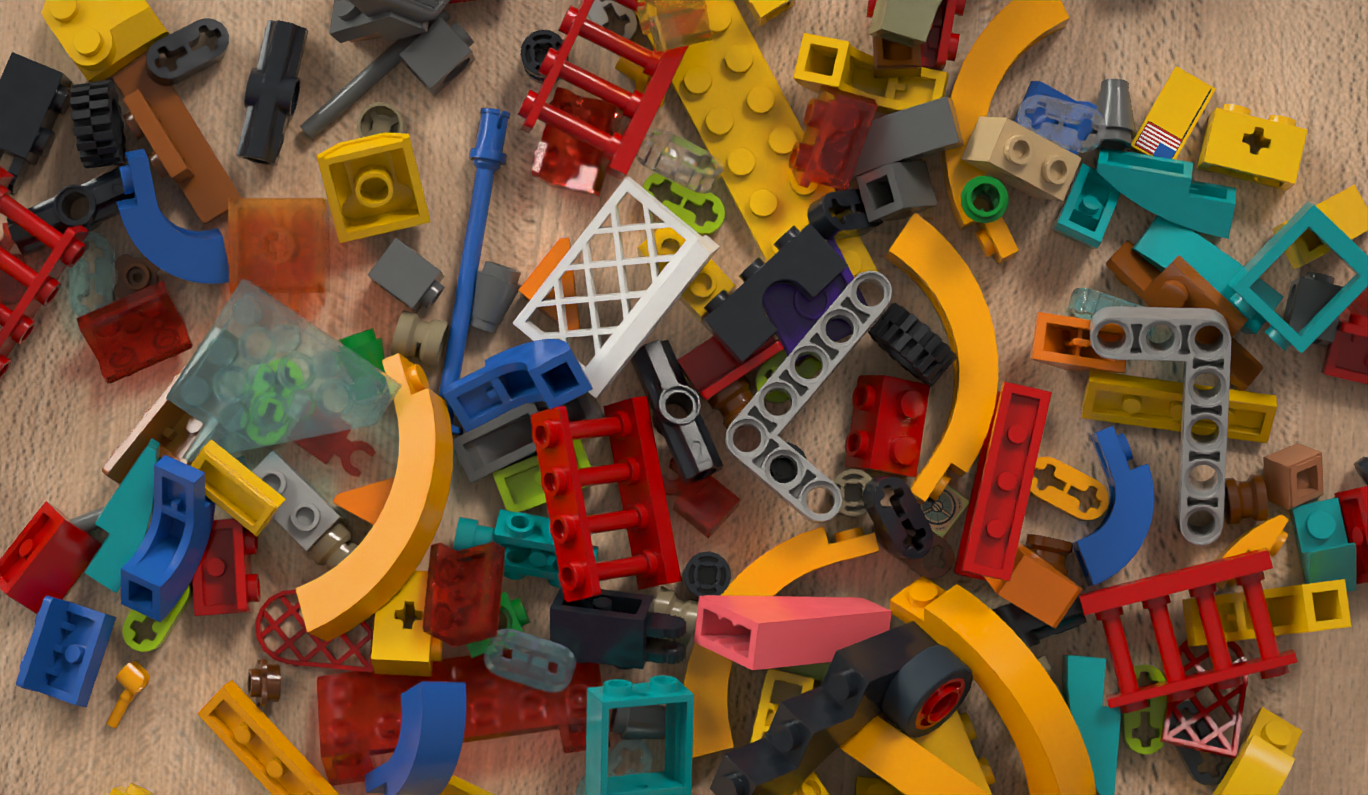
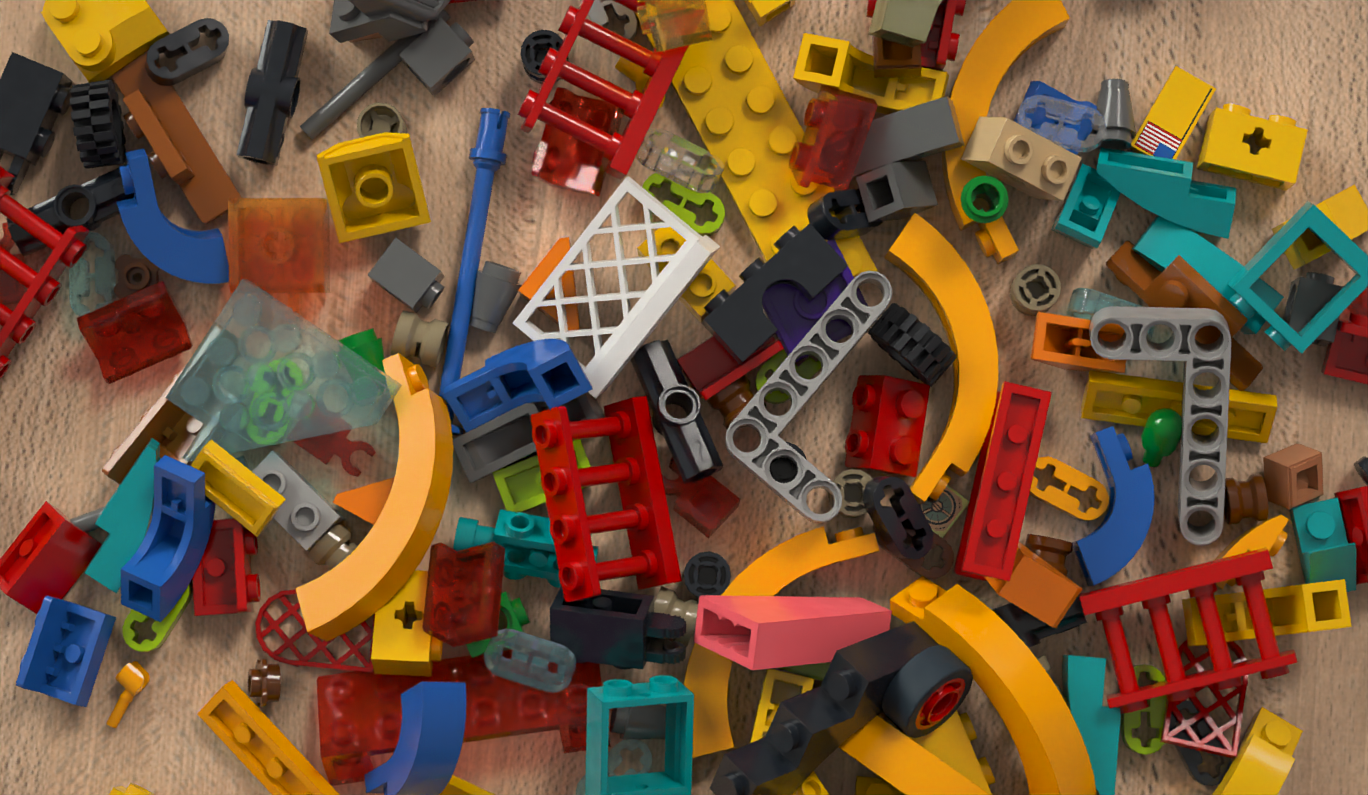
(1030, 296): none -> dark tan wheel
(1161, 435): none -> green cylinder

